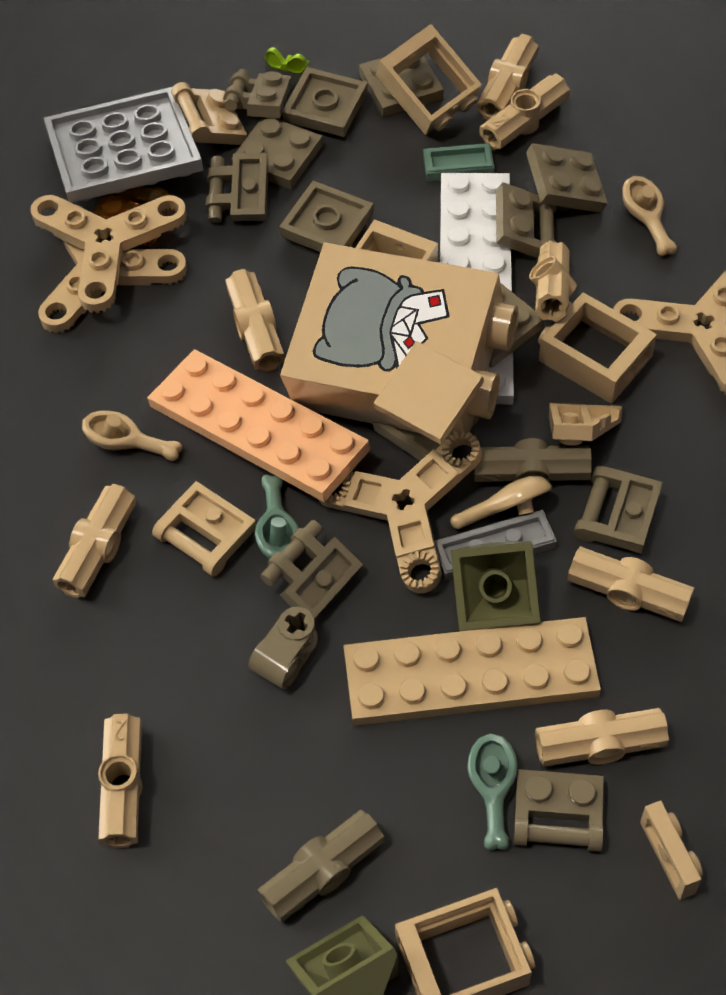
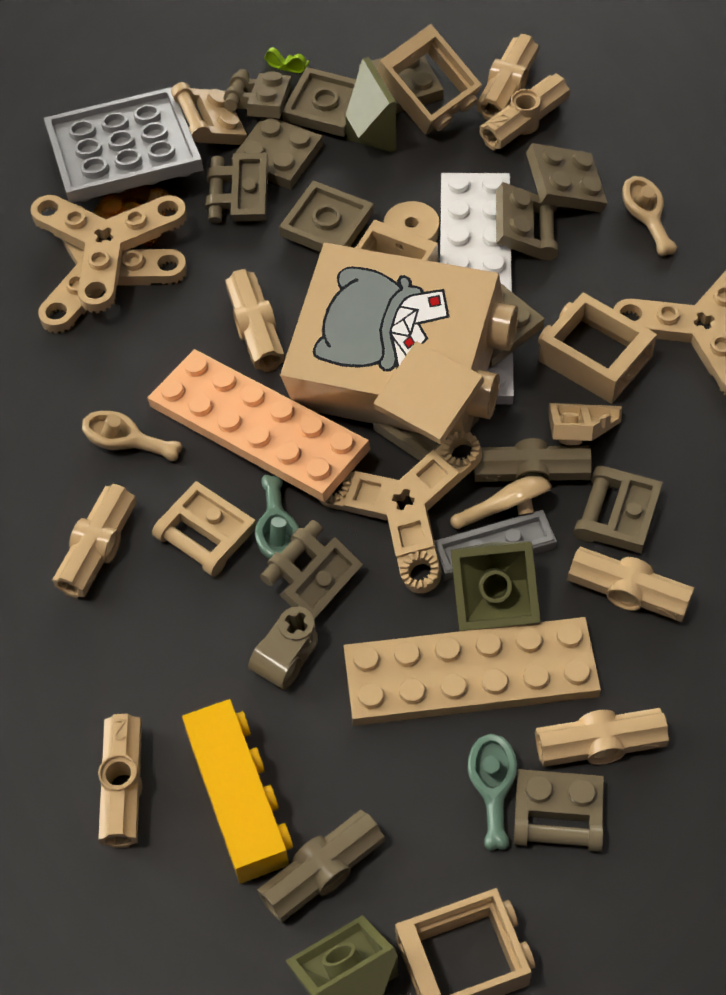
(236, 791): none -> yellow brick
(371, 110): none -> slope
(414, 214): none -> tan piece
(457, 159): sand green tile -> none
(552, 281): tan piece -> none
(664, 835): tan plate -> none

